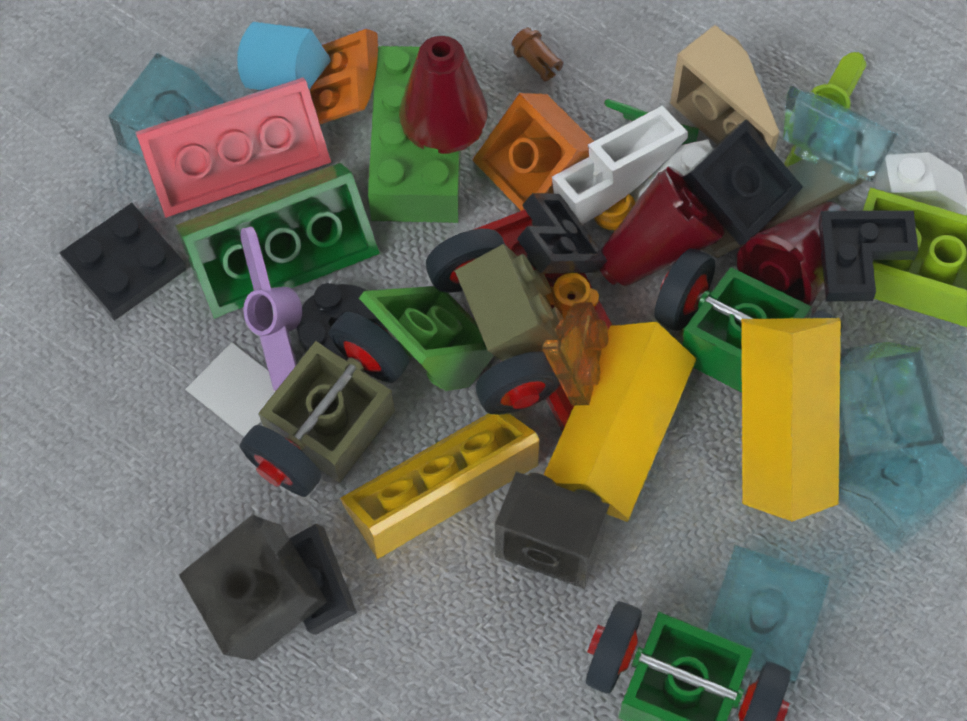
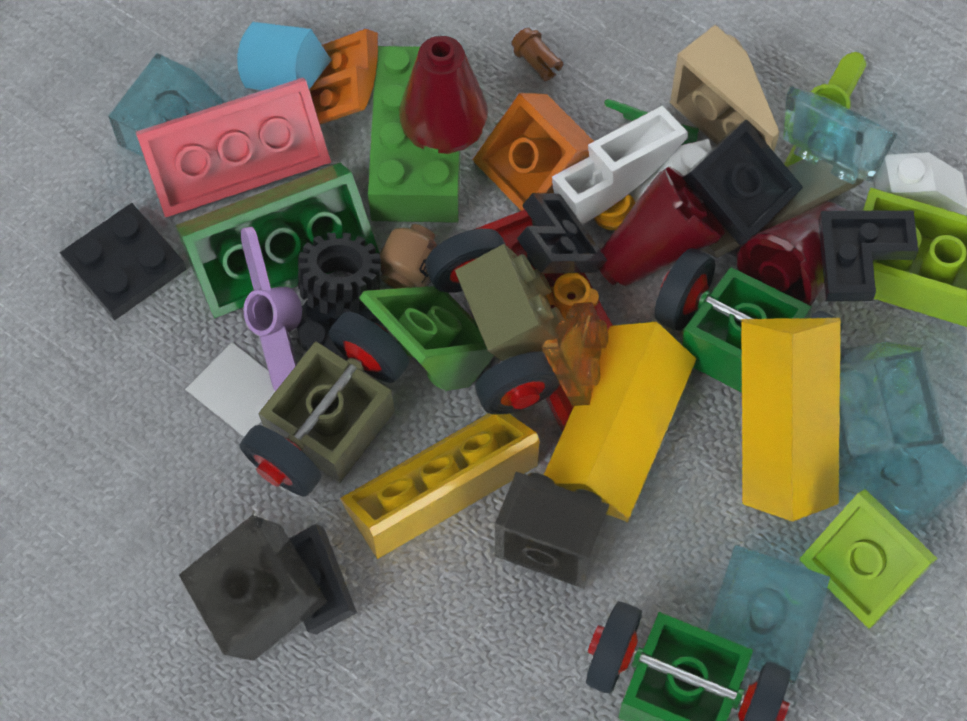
(337, 255): none -> black tyre
(405, 257): none -> medium nougat head
(868, 558): none -> lime plate

